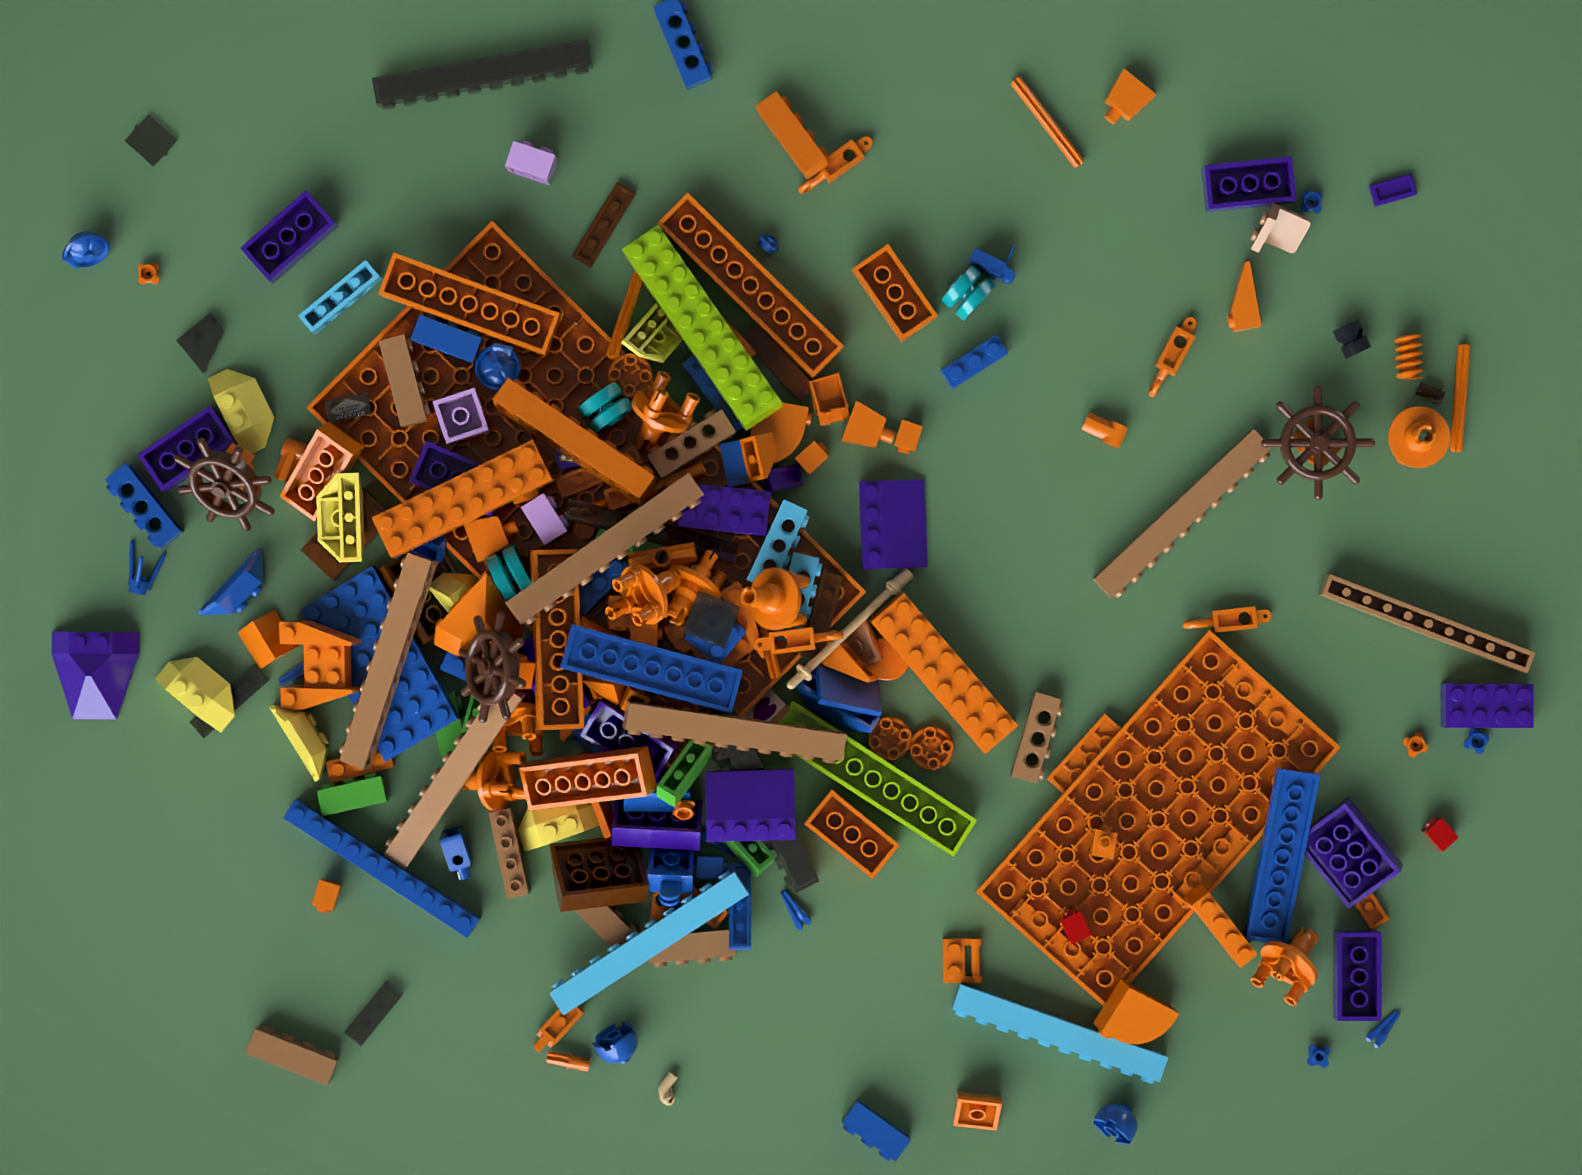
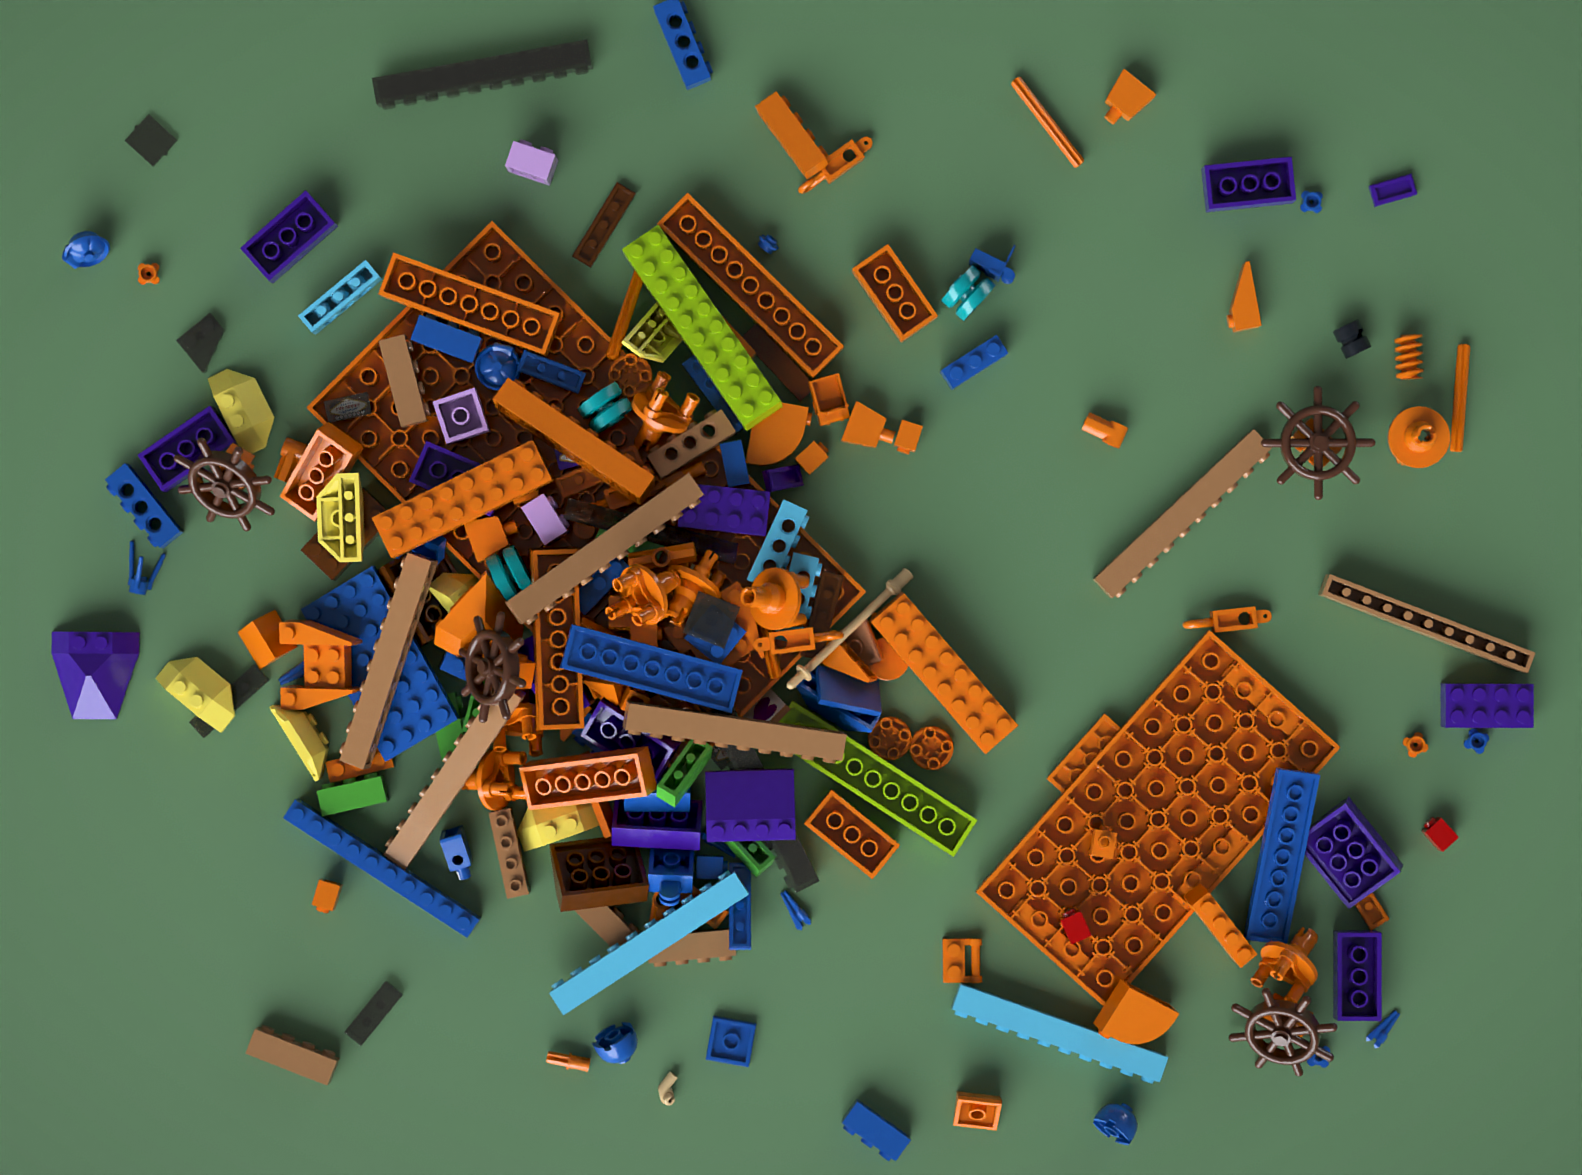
(239, 588): blue wedge -> none
(550, 371): none -> blue tile
(557, 1027): orange hinge -> none
(684, 809): orange plate -> none
(731, 1041): none -> blue tile
(758, 455): orange slope -> none
(893, 524): dark purple slope -> none
(1020, 768): medium nougat brick -> none
(1172, 356): orange piece -> none
(1281, 229): bracket -> none
(1284, 1024): none -> reddish brown brick
(1430, 393): dark brown pin -> none

